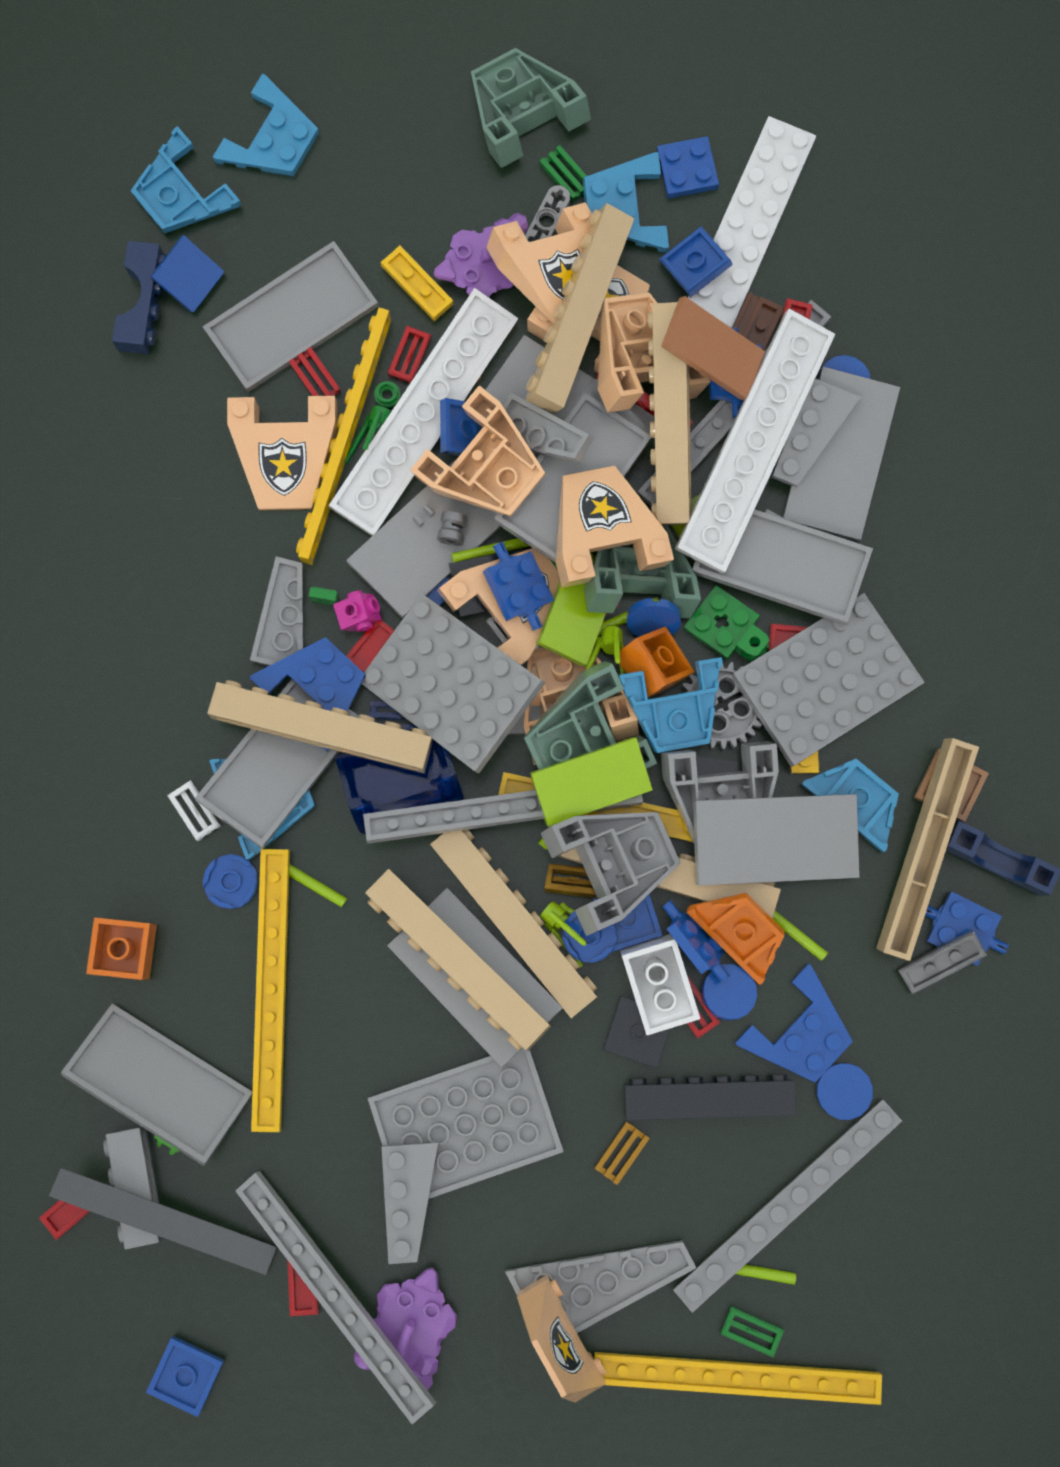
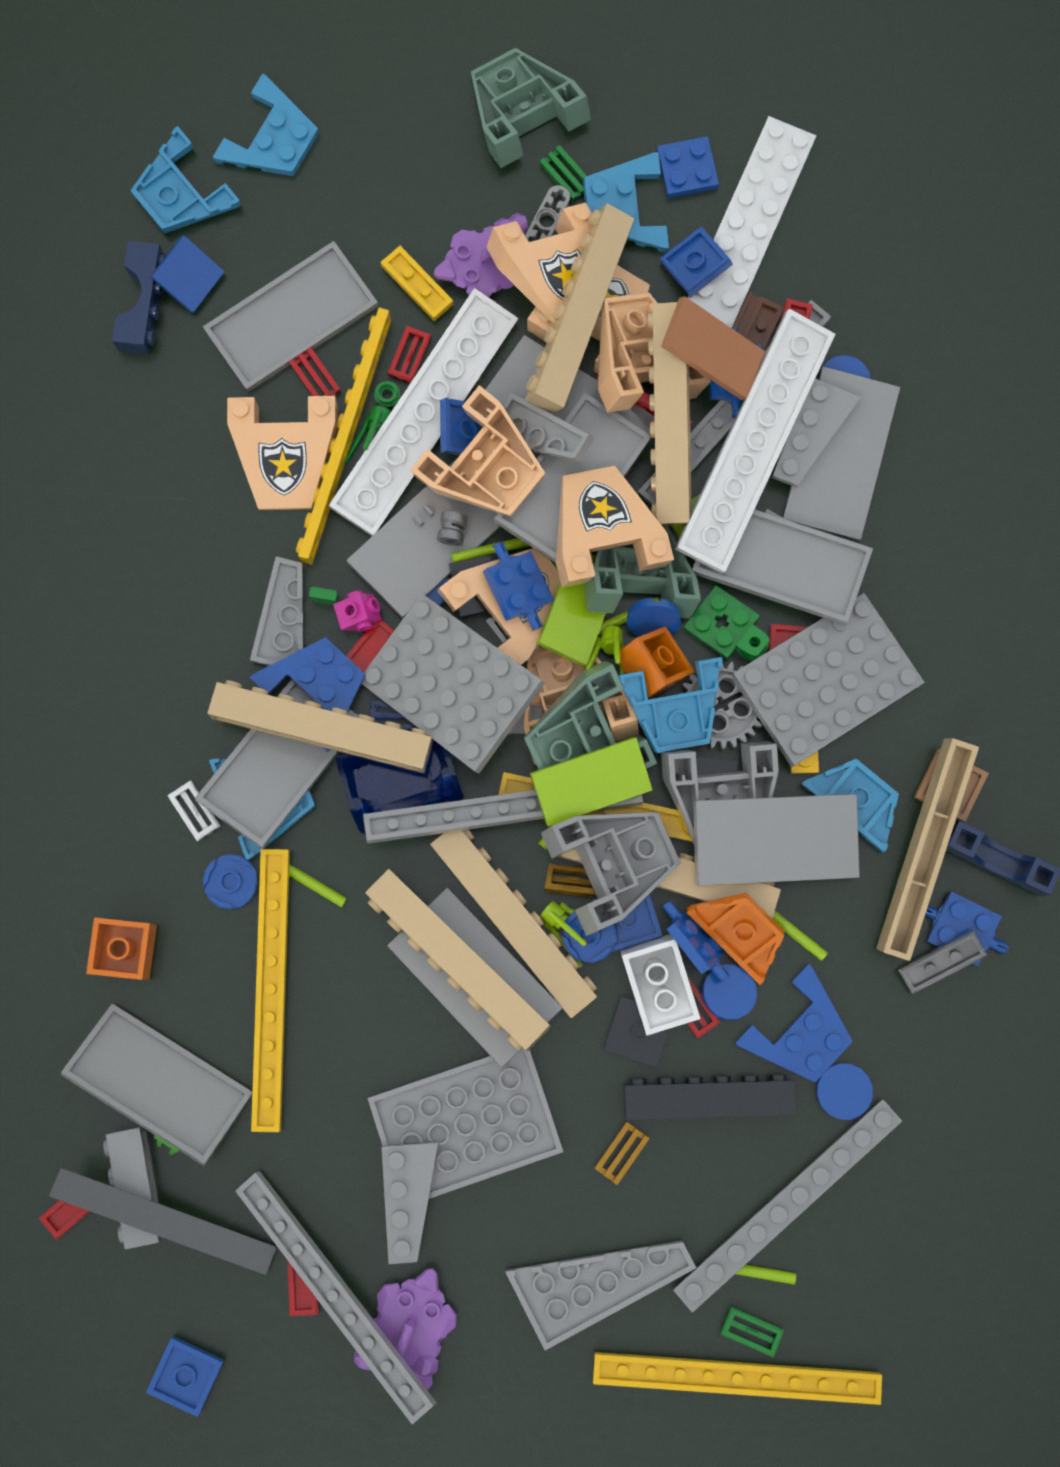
(557, 1342): light nougat wedge -> none

